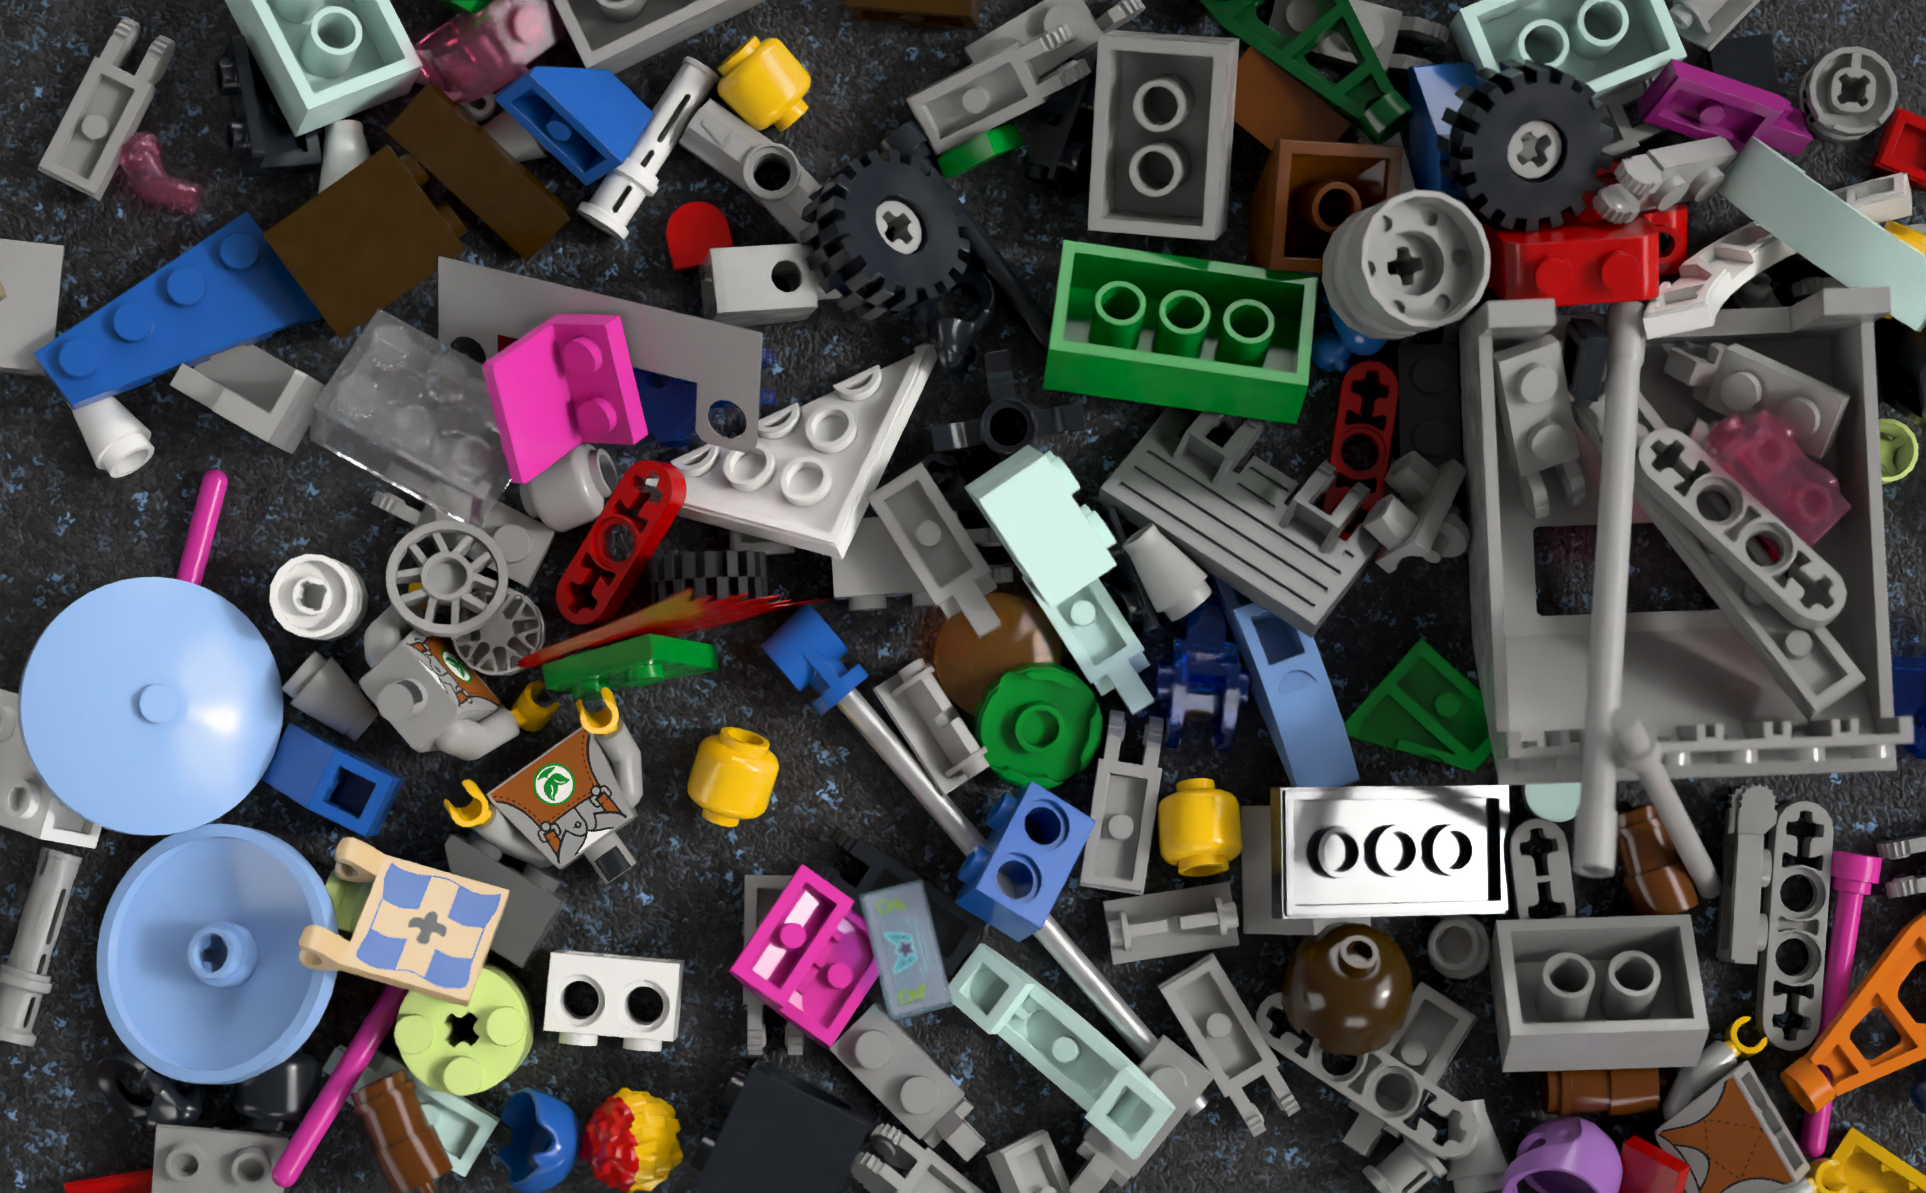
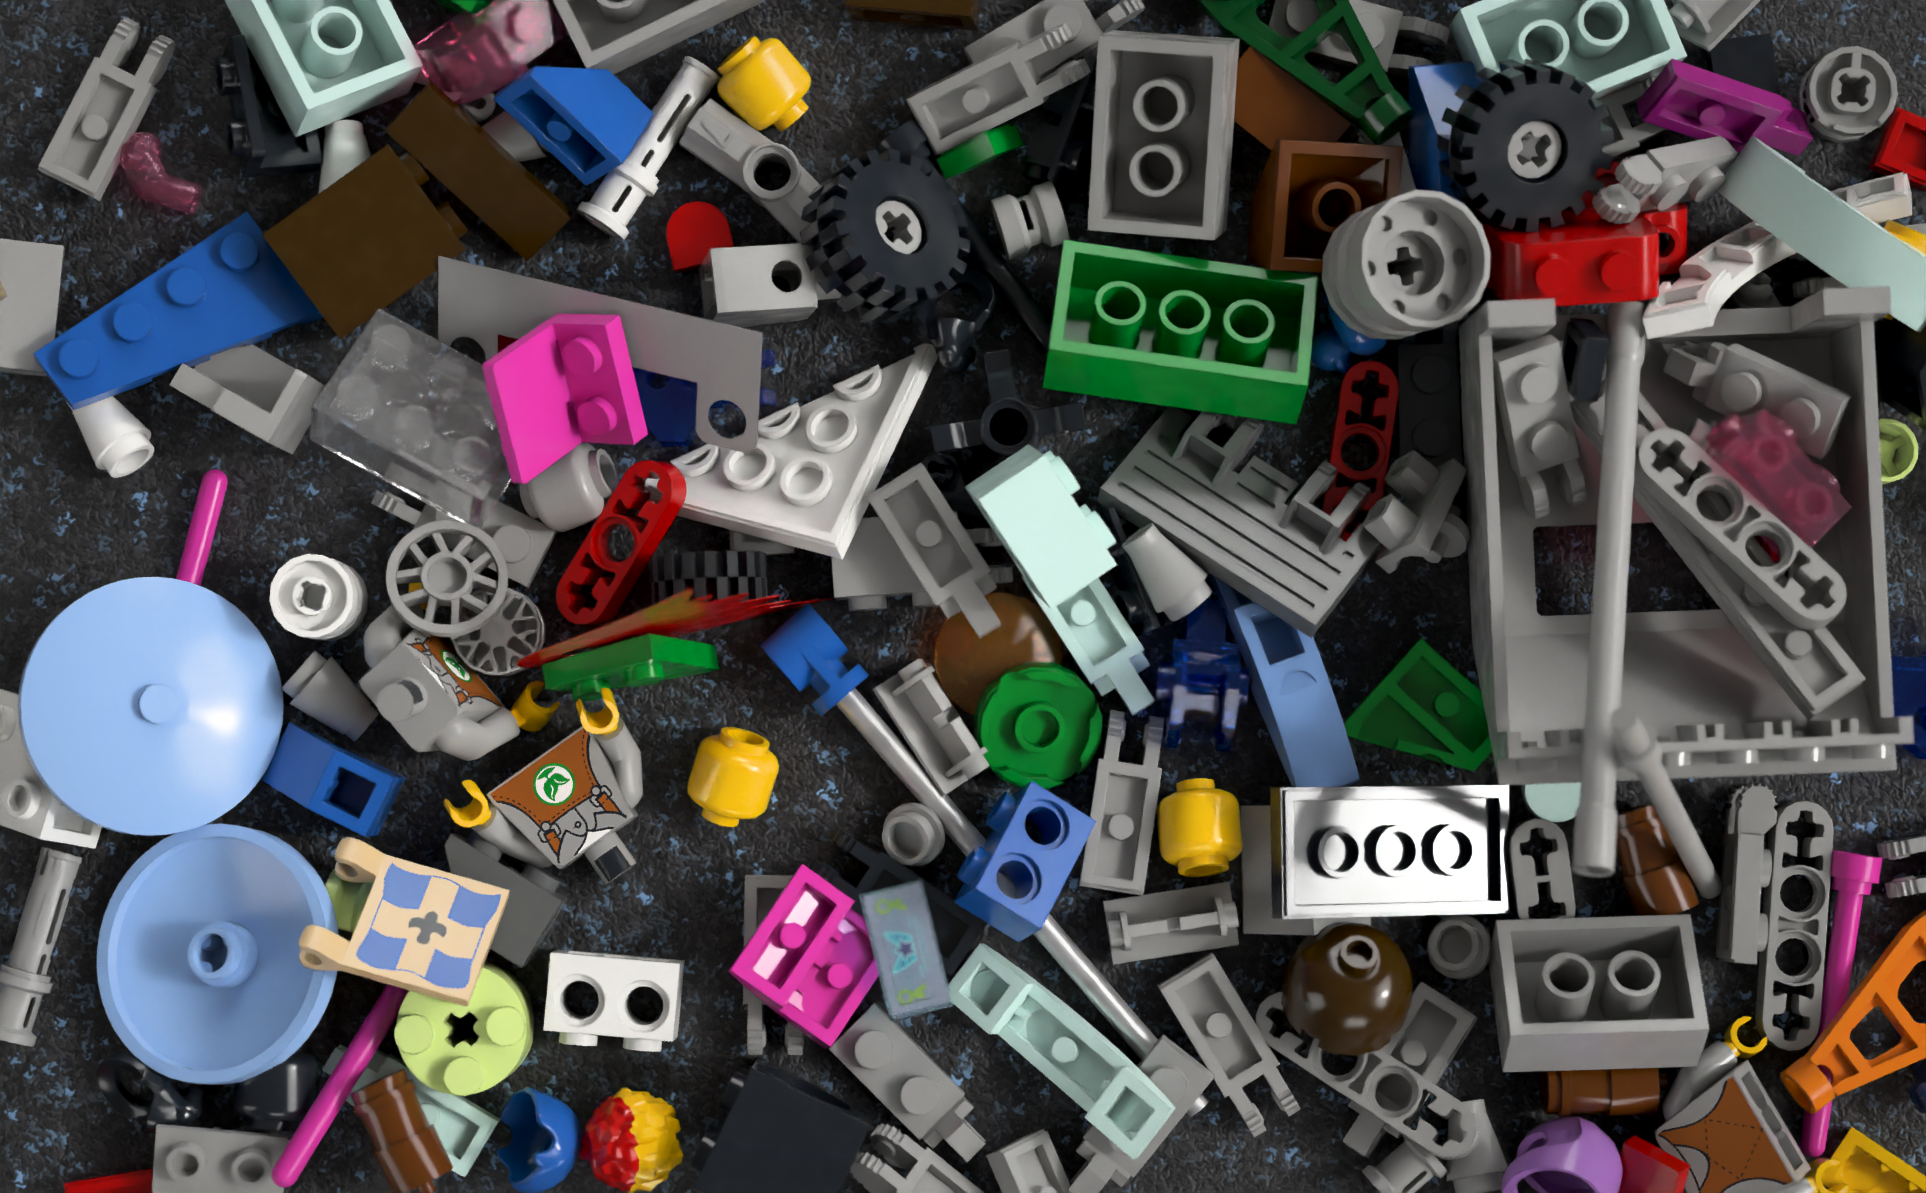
(913, 834): none -> light grey plate
(1043, 215): none -> light grey wheel

